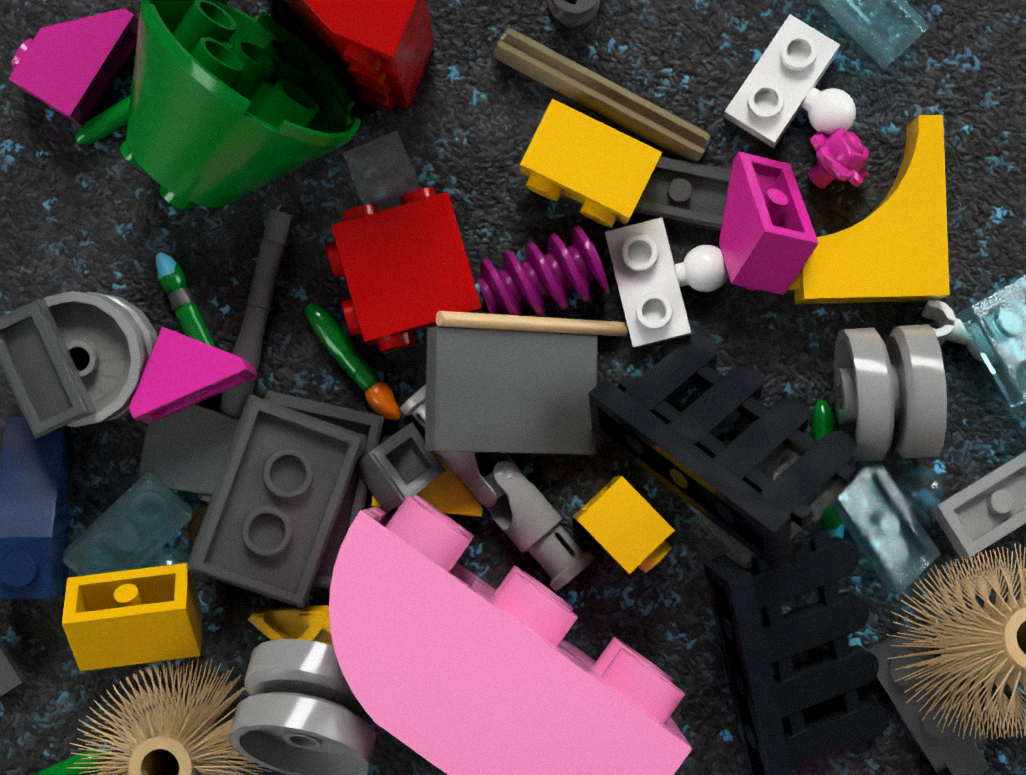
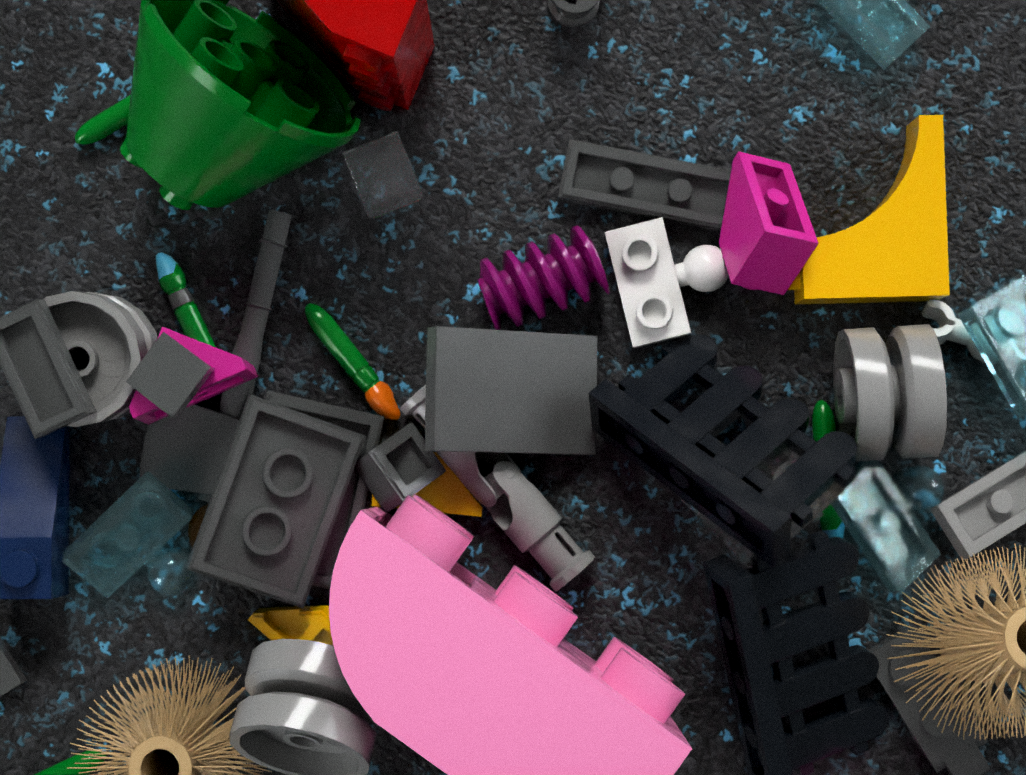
(75, 61): dark pink slope -> none
(133, 617): yellow brick -> none
(170, 375): none -> dark grey slope
(401, 268): red brick -> none
(530, 323): tan axle -> none
(588, 164): yellow brick -> none
(602, 95): dark tan axle -> none
(626, 526): yellow brick -> none
(786, 83): white plate -> none
(839, 158): dark pink plant -> none

